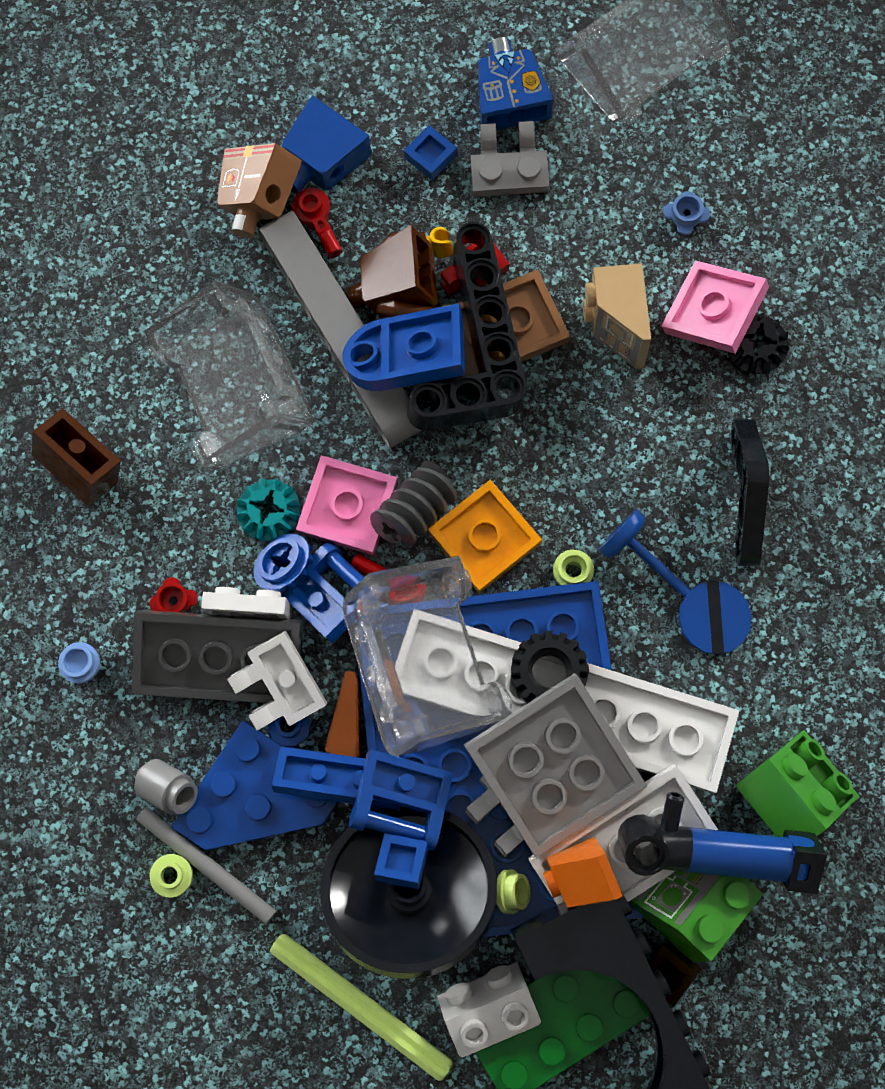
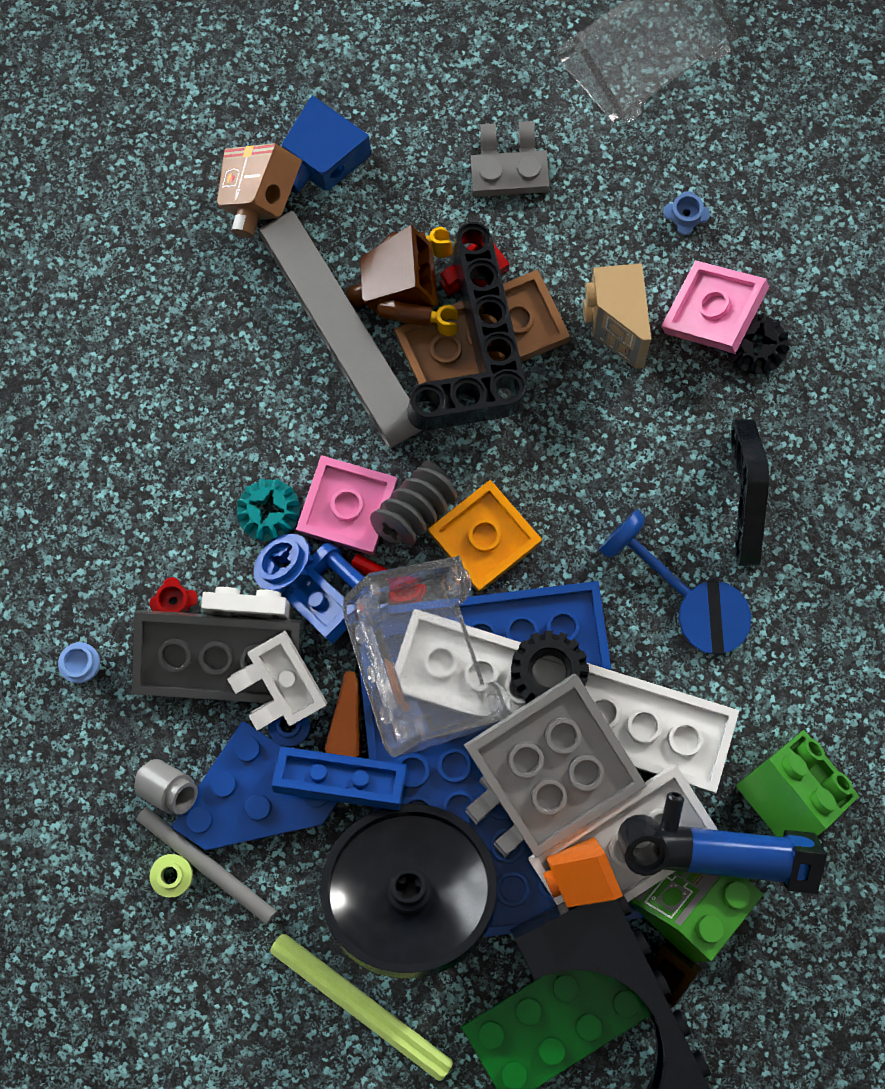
(75, 457): reddish brown brick -> none
(231, 373): clear windscreen -> none
(312, 209): red plate -> none
(401, 861): blue plate -> none
(403, 785): blue plate -> none
(407, 349): blue plate -> none
(430, 152): blue plate -> none
(488, 1009): white bracket -> none
(511, 87): blue torso -> none
(512, 891): yellowish green plate -> none
(577, 558): yellowish green plate -> none

